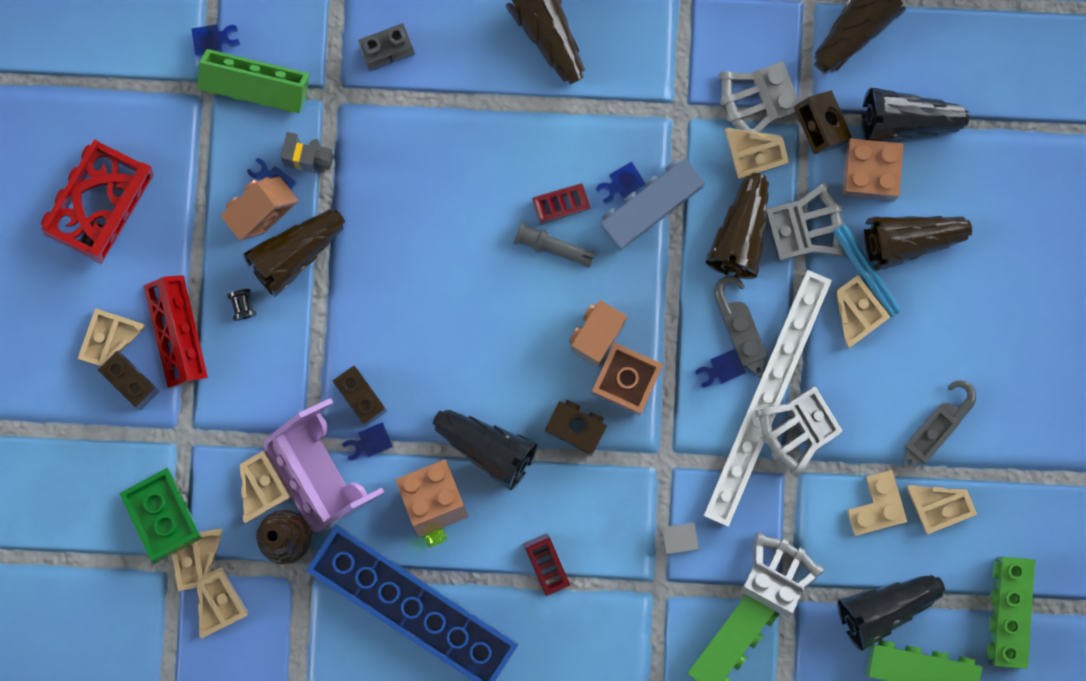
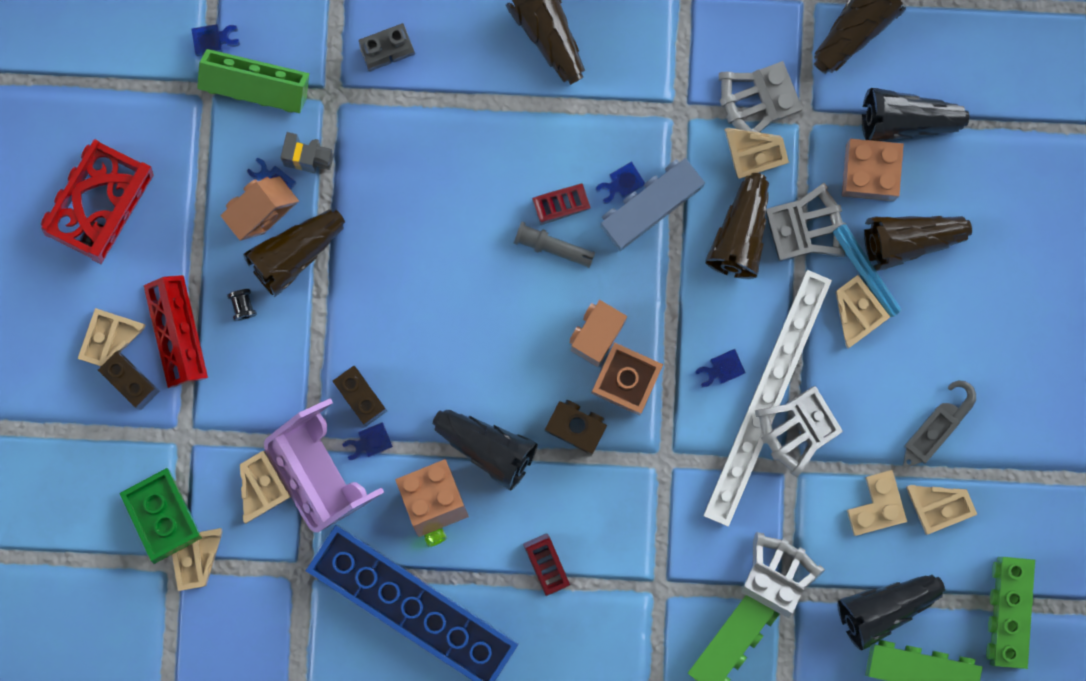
(217, 603): tan wing -> none
(292, 539): dark brown cone -> none
(680, 538): light grey panel -> none
(741, 327): dark grey plate -> none
(823, 122): dark brown brick -> none

